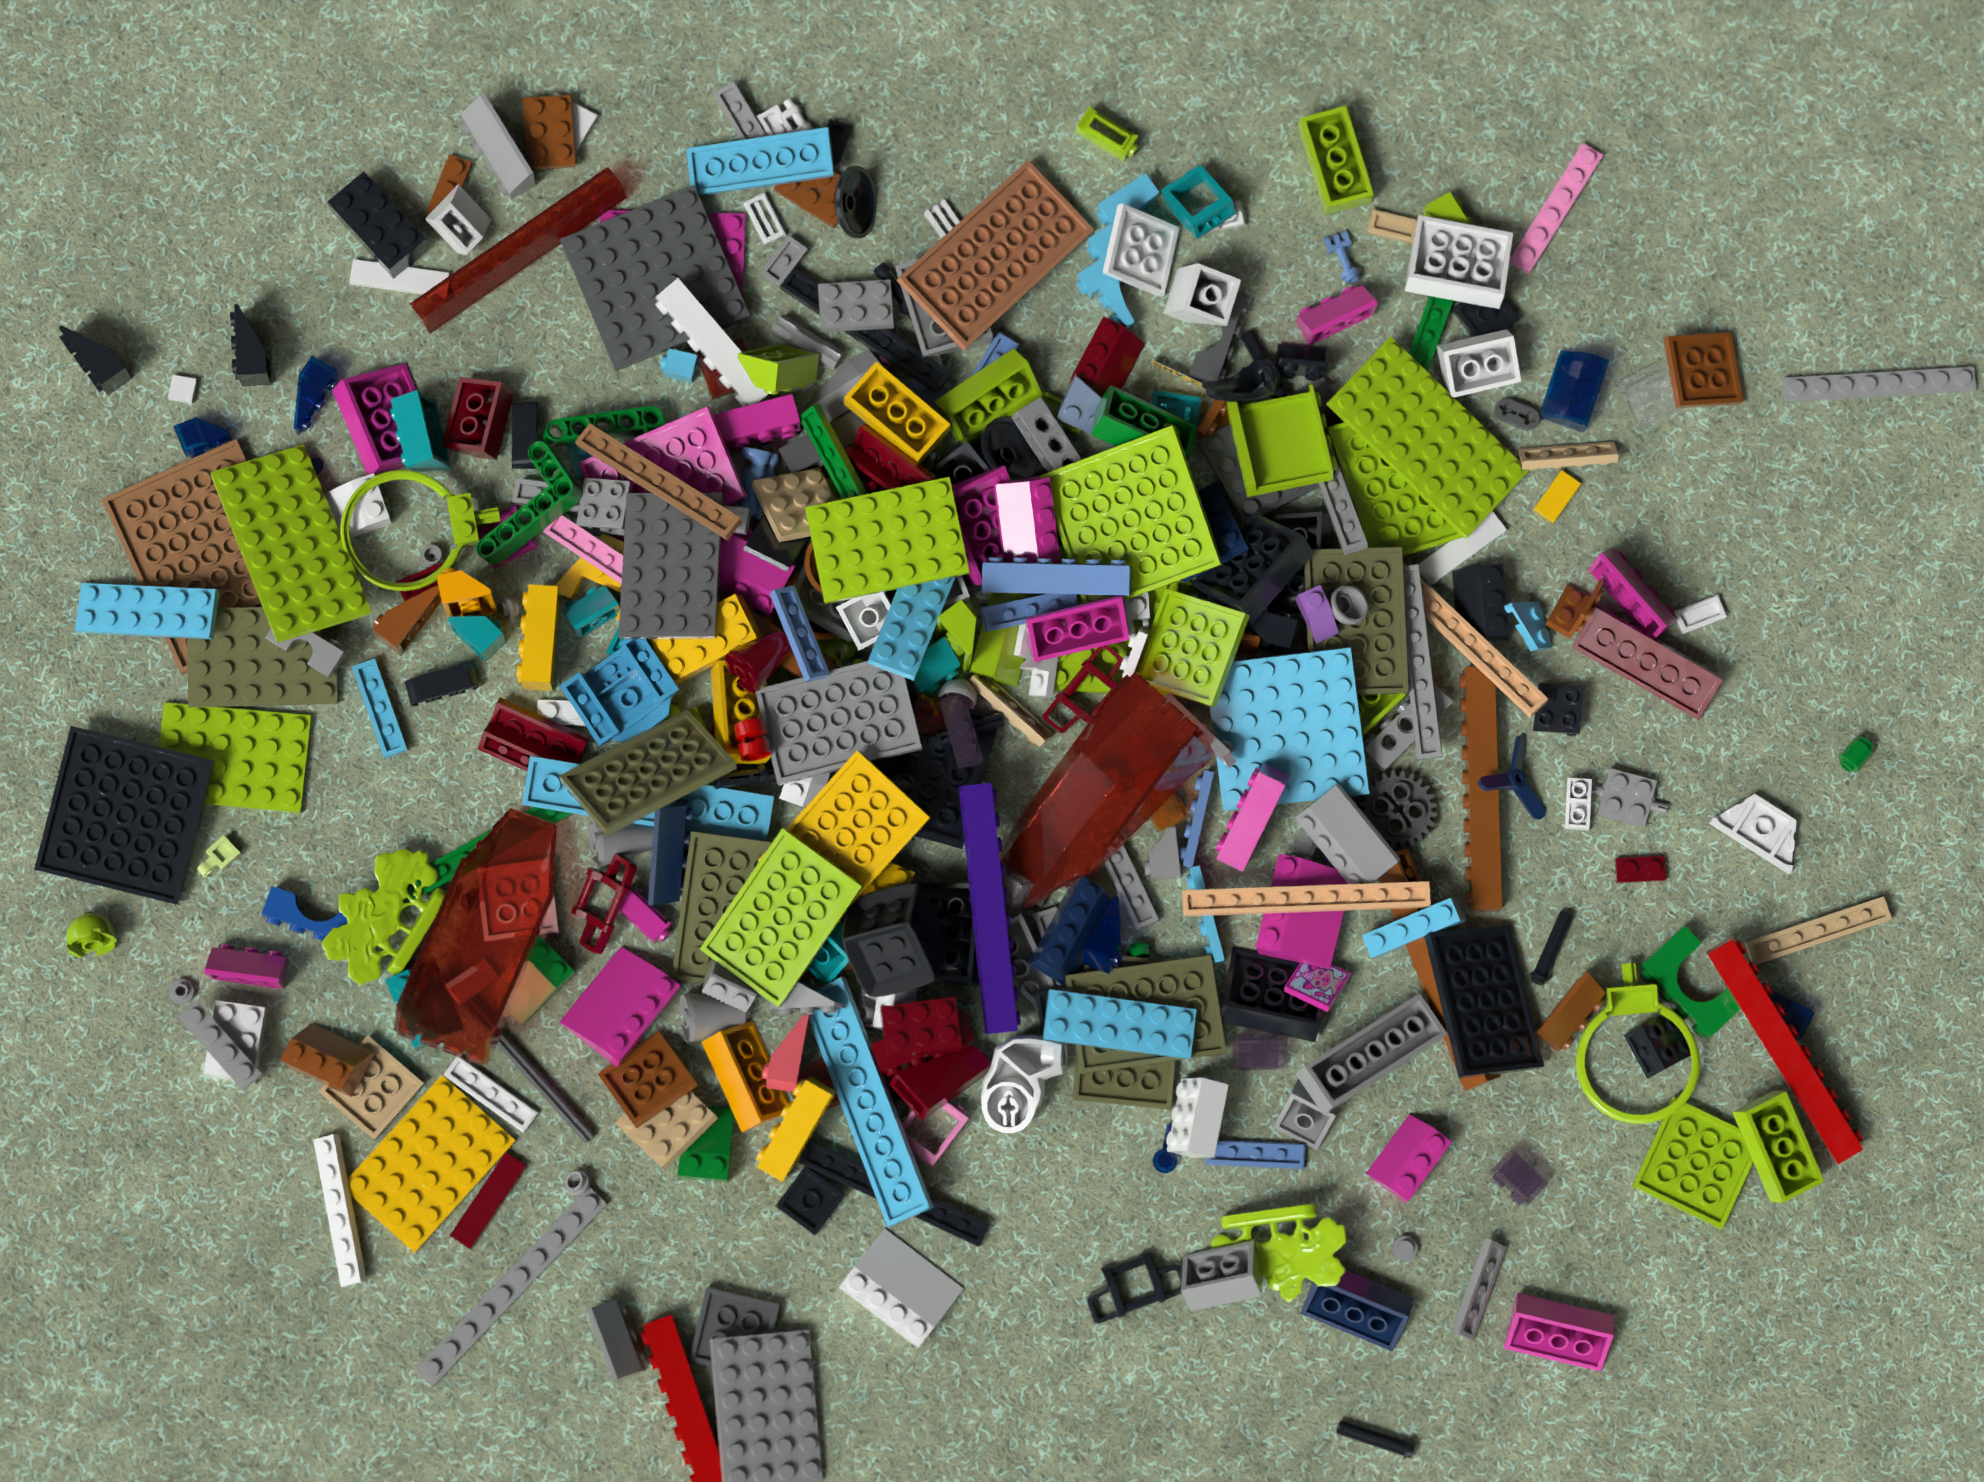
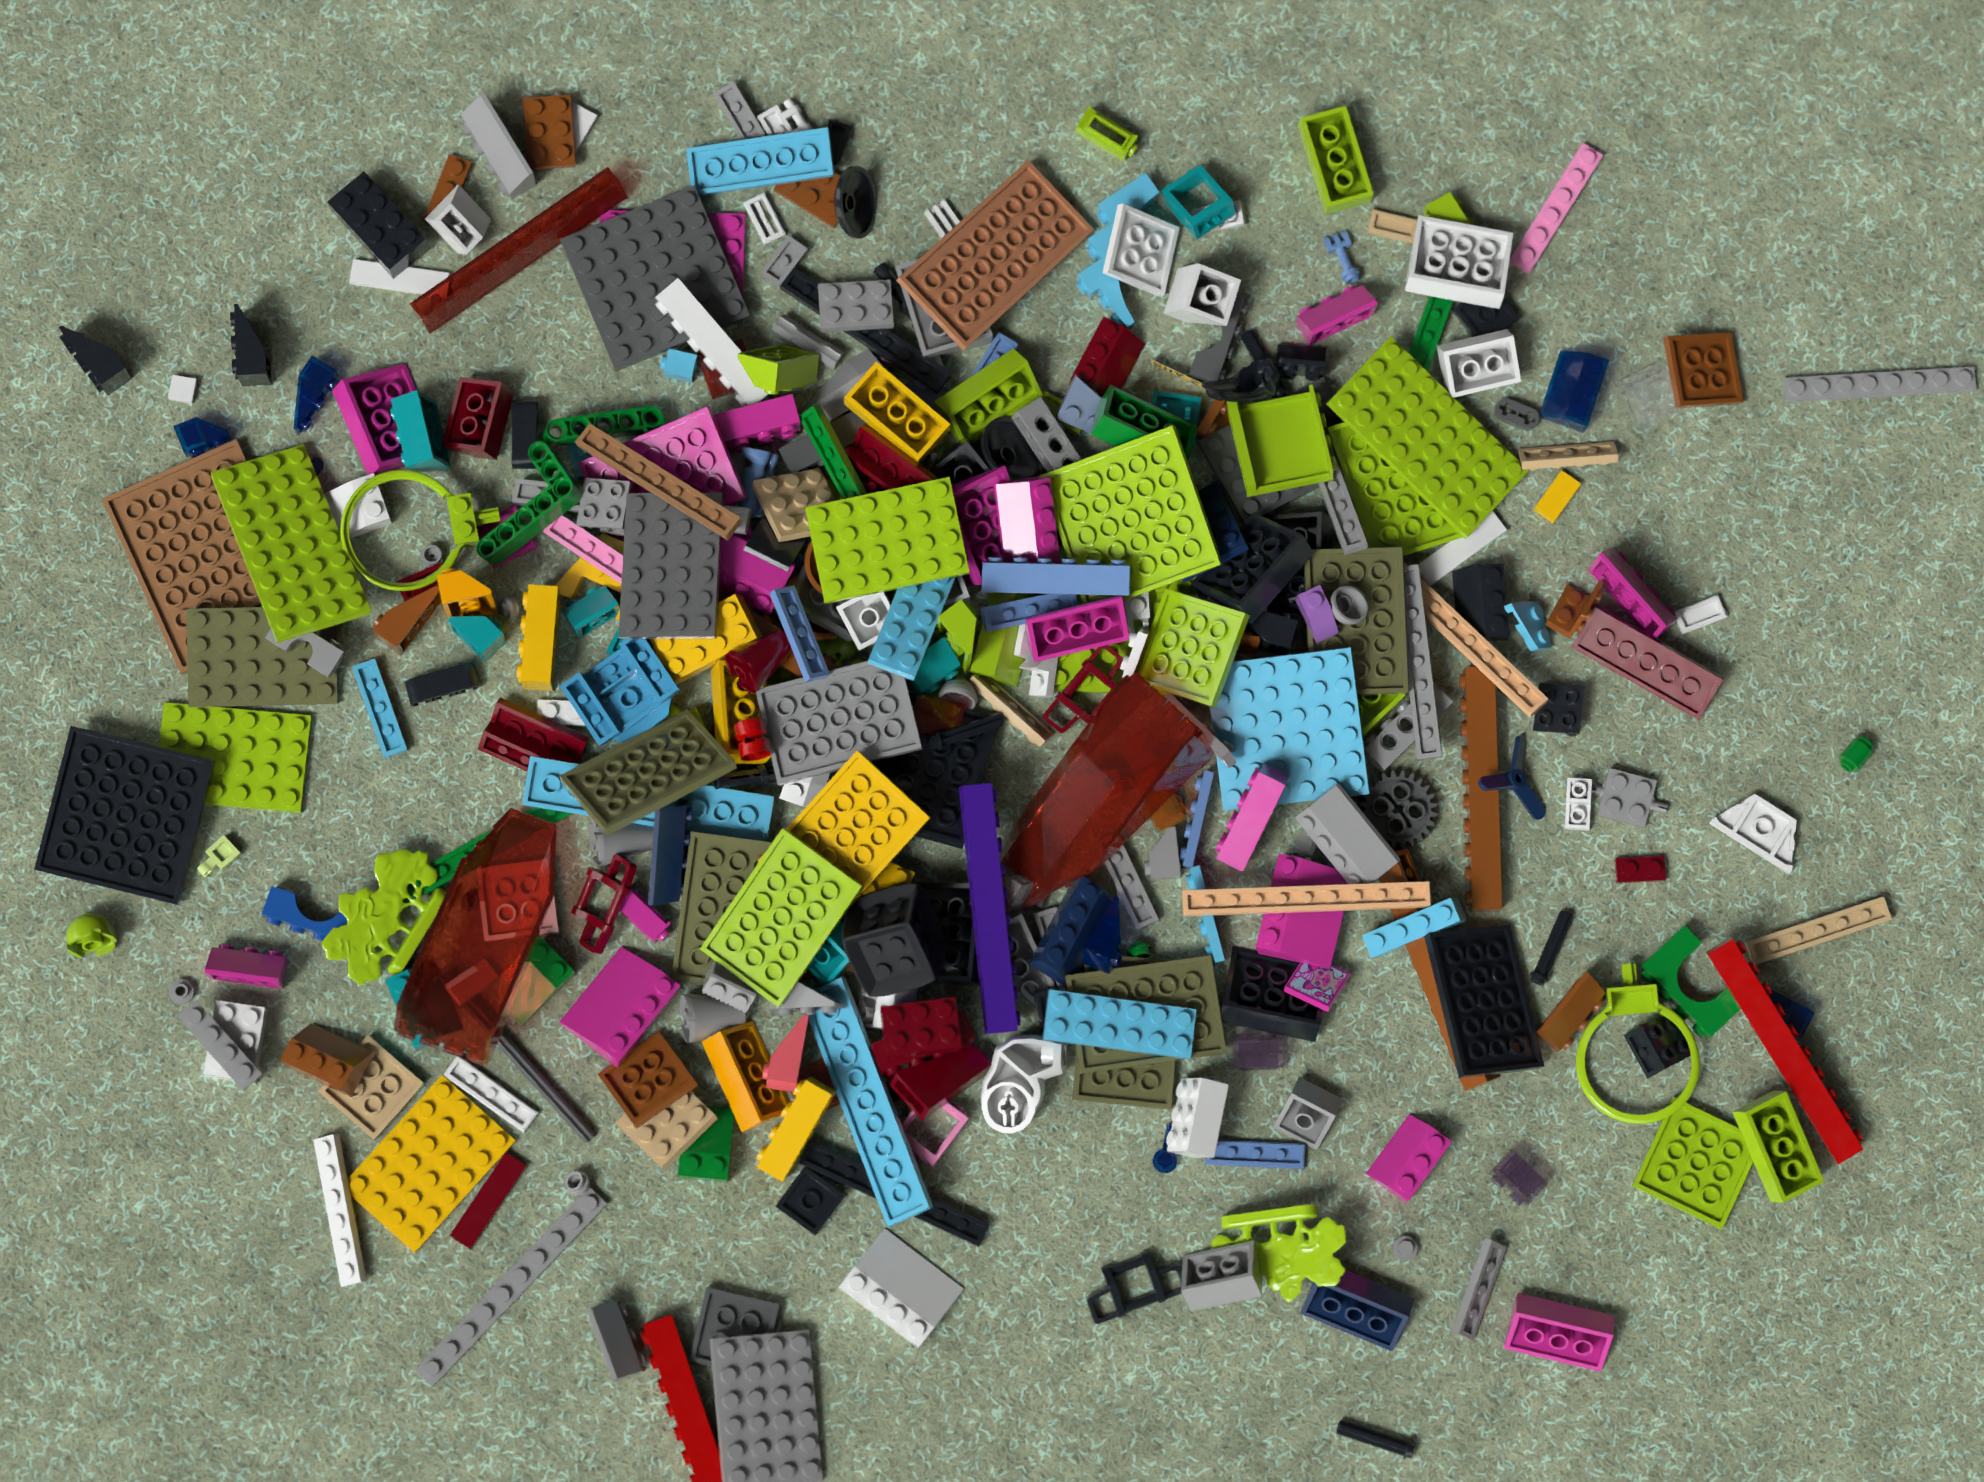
(147, 611): medium azure plate -> none
(961, 731): clear purple plate -> none
(1371, 1054): light grey brick -> none

